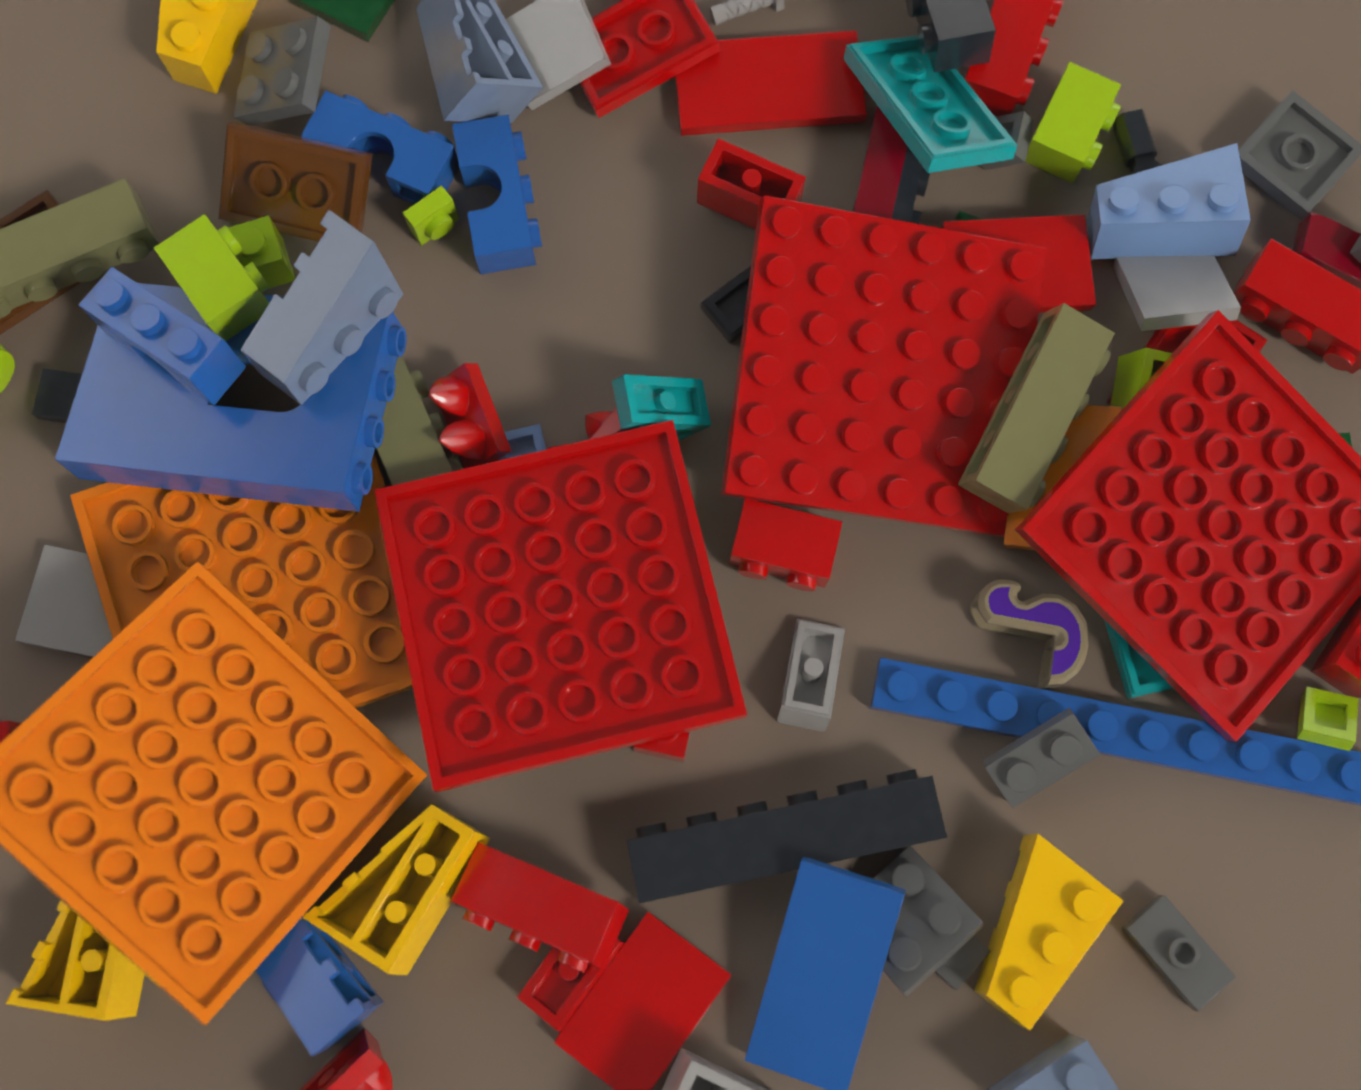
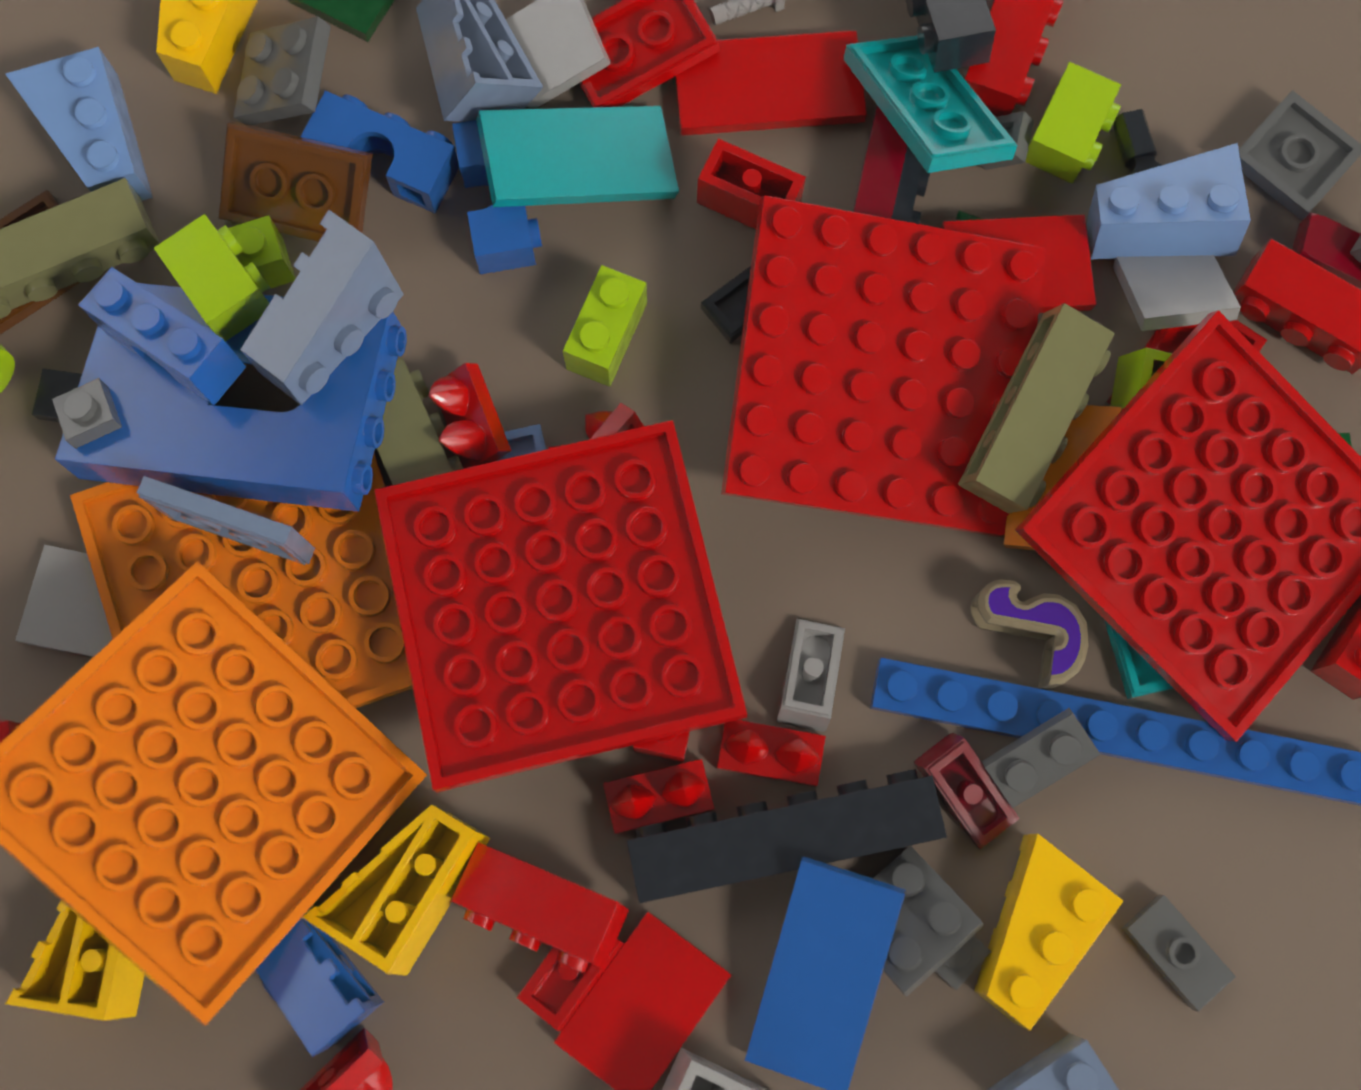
(86, 117): none -> medium blue wedge
(87, 413): none -> dark grey plate
(226, 521): none -> sand blue tile
(431, 216): lime plate -> none
(576, 155): none -> teal tile
(605, 325): none -> lime brick
(657, 399): teal plate -> none
(658, 796): none -> red tile
(771, 752): none -> red tile
(785, 545): red brick -> none
(967, 789): none -> dark red slope
(1328, 718): lime plate -> none

